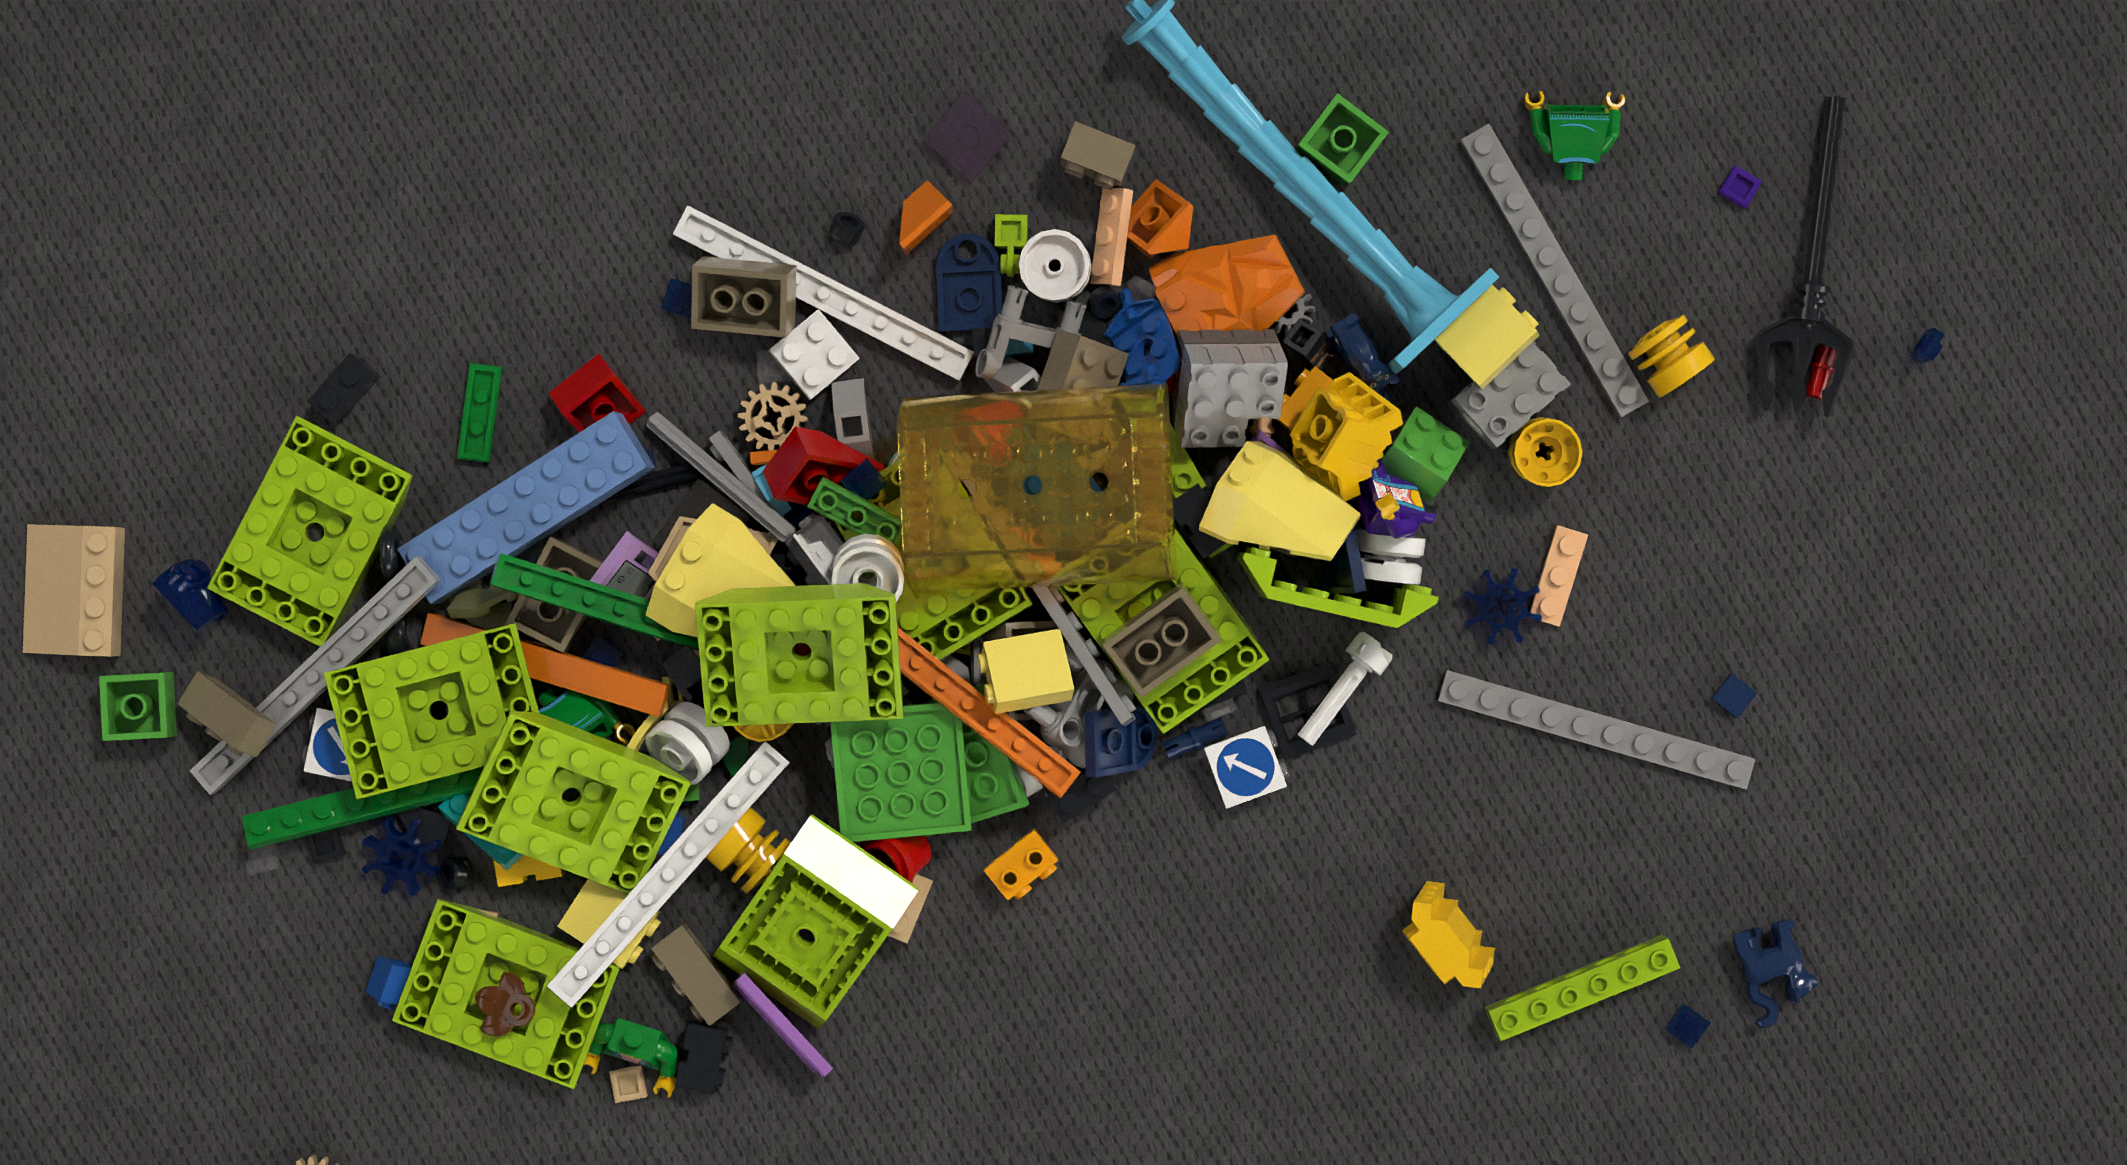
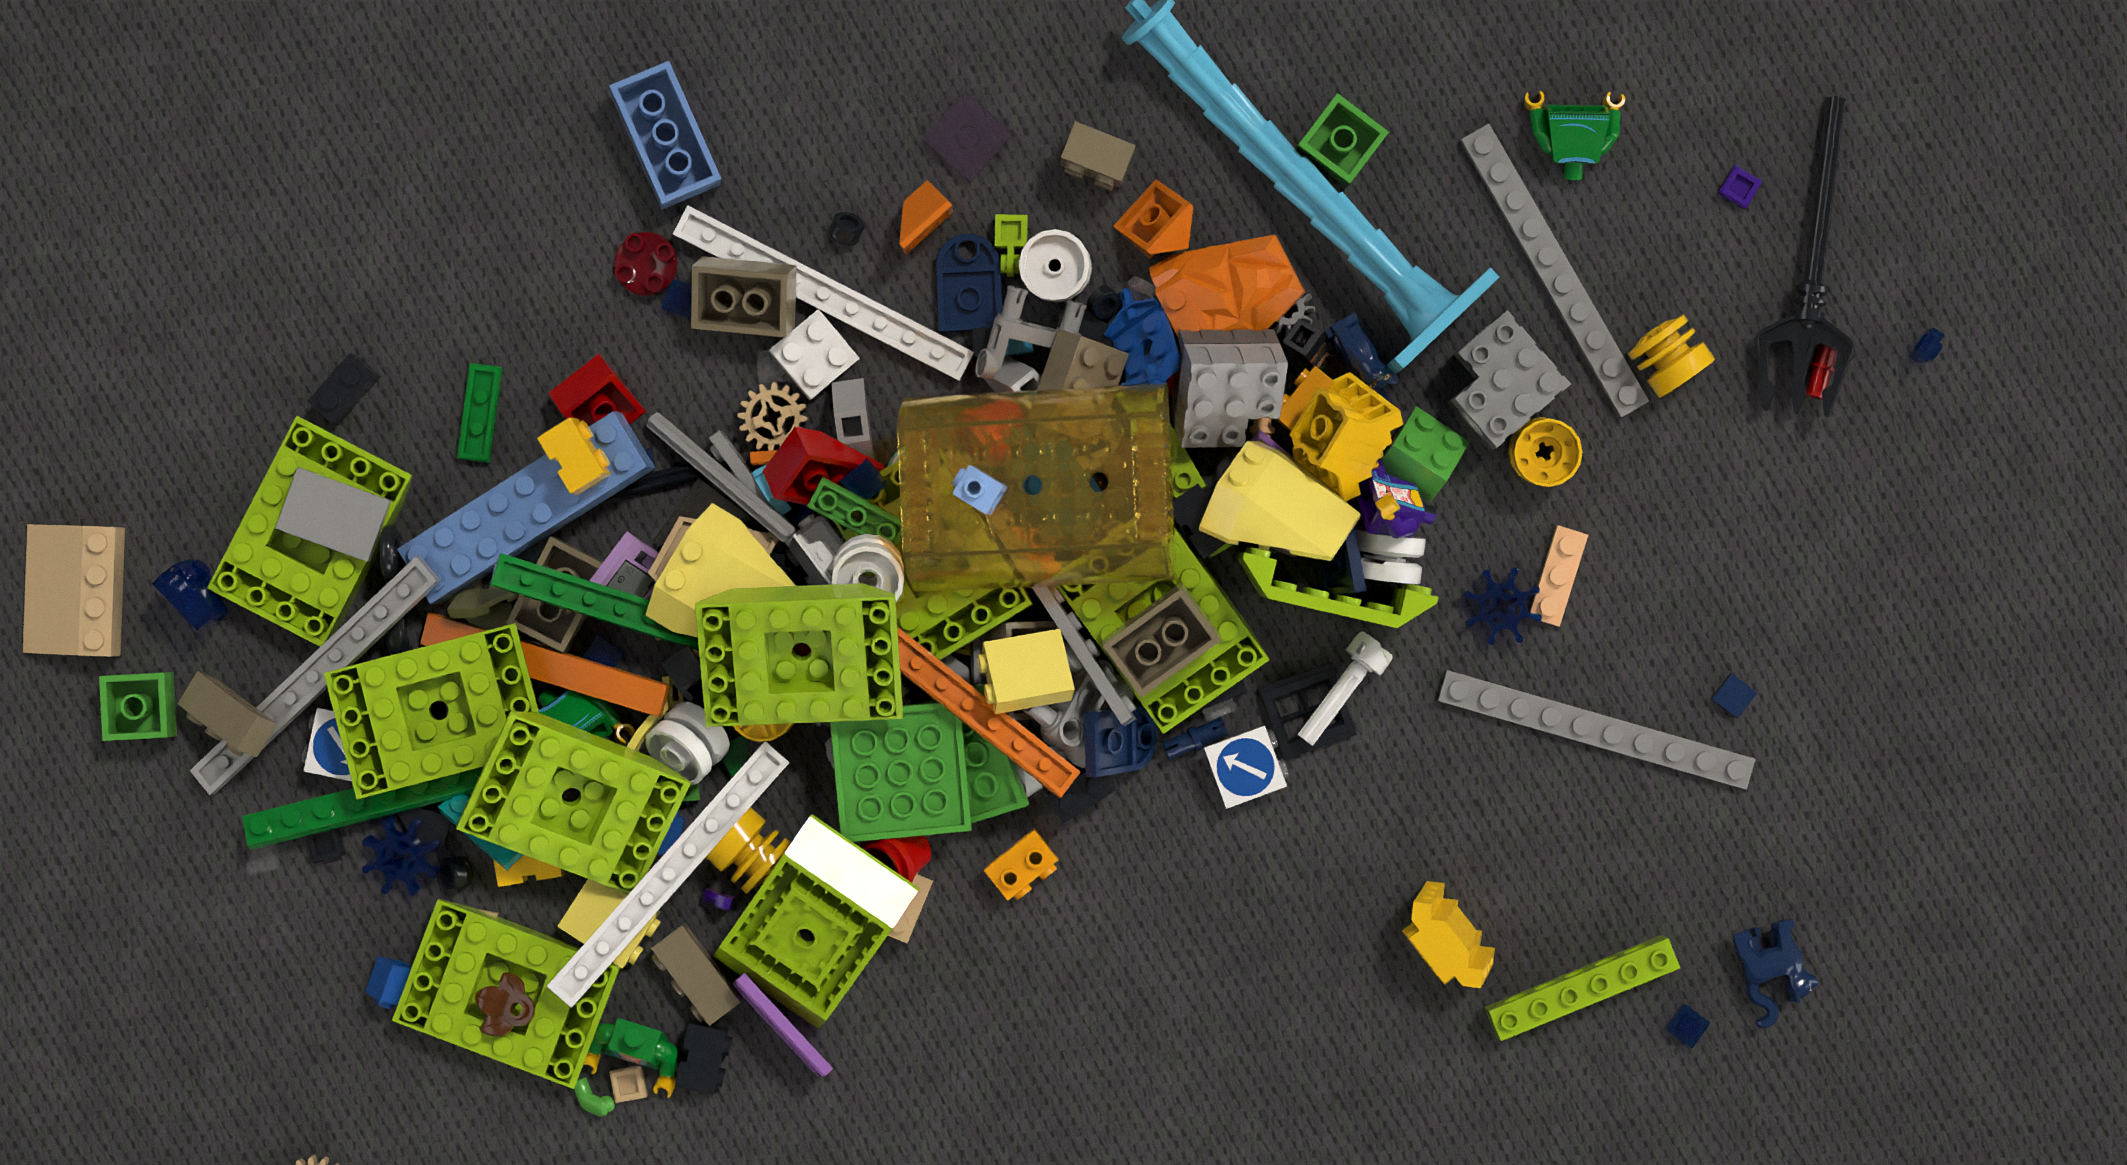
(333, 514): none -> light grey tile
(577, 455): none -> yellow brick
(591, 1103): none -> bright green arm
(645, 263): none -> dark red dish
(665, 135): none -> medium blue brick
(718, 898): none -> dark purple tile
(978, 489): none -> light blue brick
(1111, 237): light nougat plate -> none
(1488, 335): light yellow brick -> none

